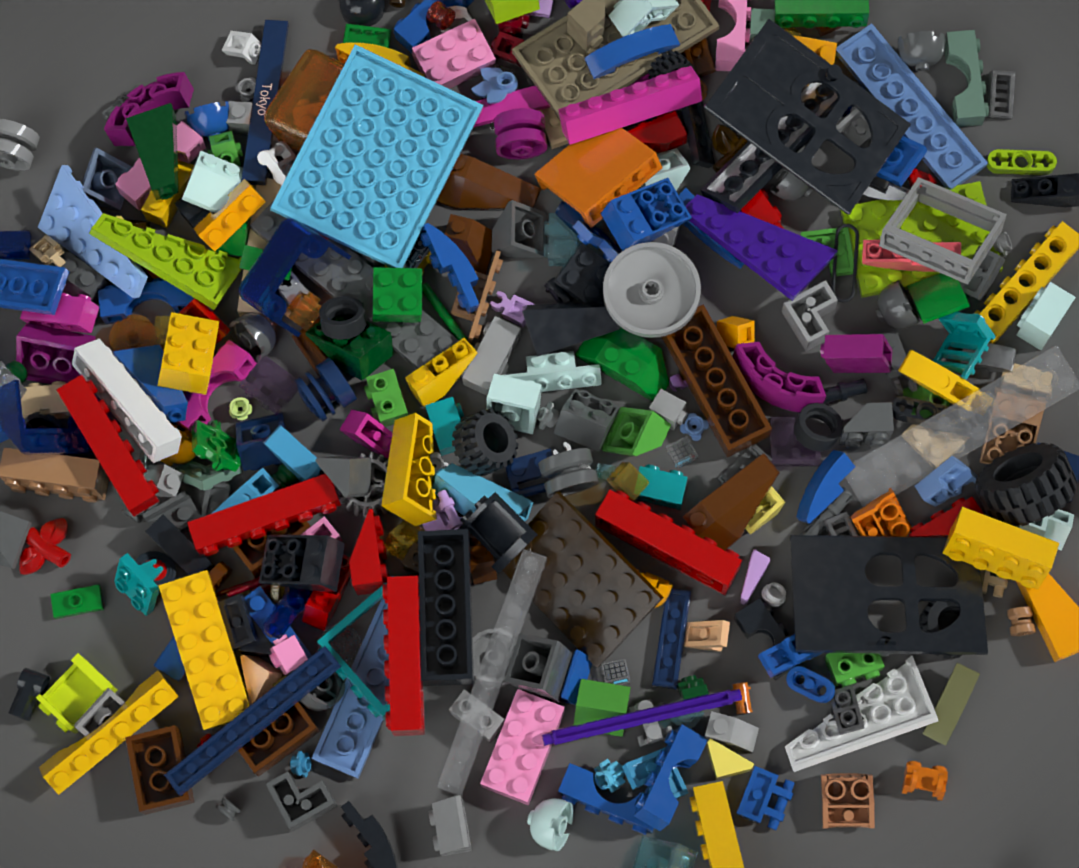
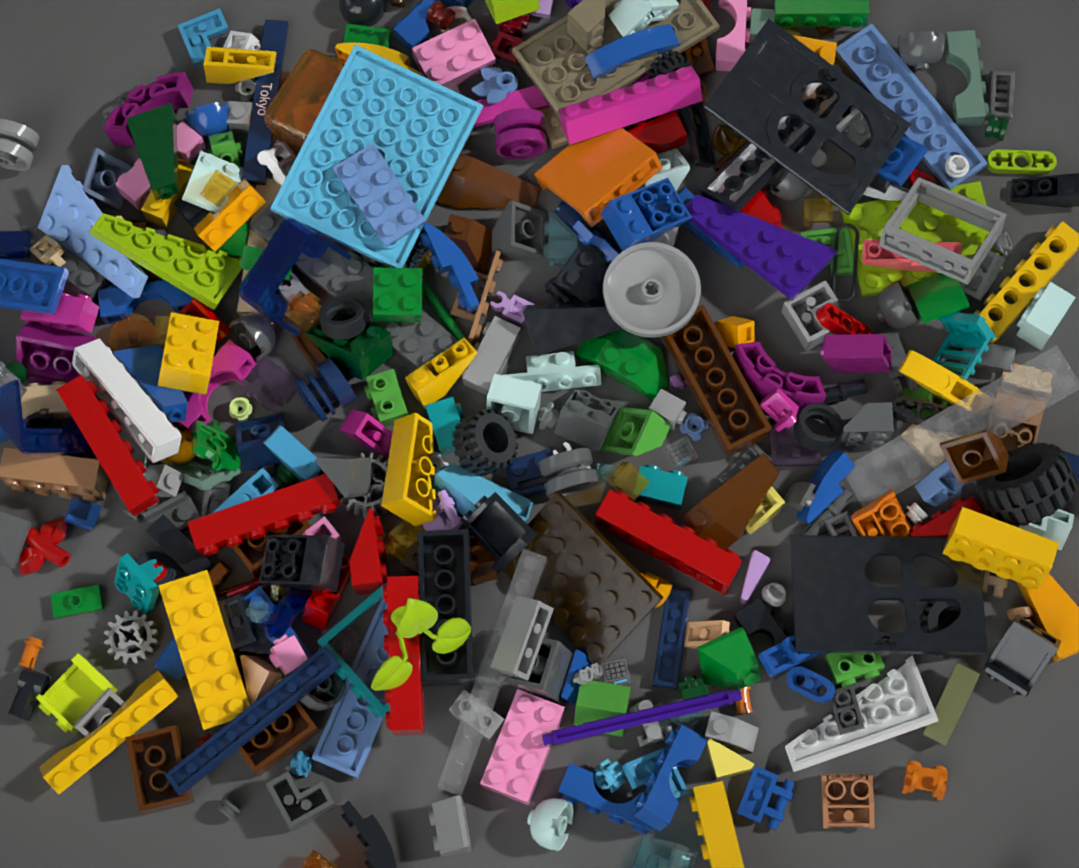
(30, 652): none -> orange pin
(82, 514): none -> blue panel
(135, 629): none -> light grey gear
(199, 31): none -> dark azure plate
(217, 188): none -> clear yellow panel
(236, 65): none -> yellow slope
(258, 611): none -> clear light blue plate
(379, 195): none -> medium blue plate
(411, 620): none -> lime plant
(522, 637): none -> light grey brick
(587, 674): none -> light grey piece
(729, 661): none -> green slope
(780, 408): none -> dark pink bracket
(799, 495): none -> flat silver slope
(816, 212): none -> clear yellow panel
(835, 319): none -> red beam
(916, 513): none -> white plate
(957, 166): none -> white plate
(975, 456): none -> reddish brown slope
(996, 127): none -> dark green wheel
(1021, 656): none -> panel

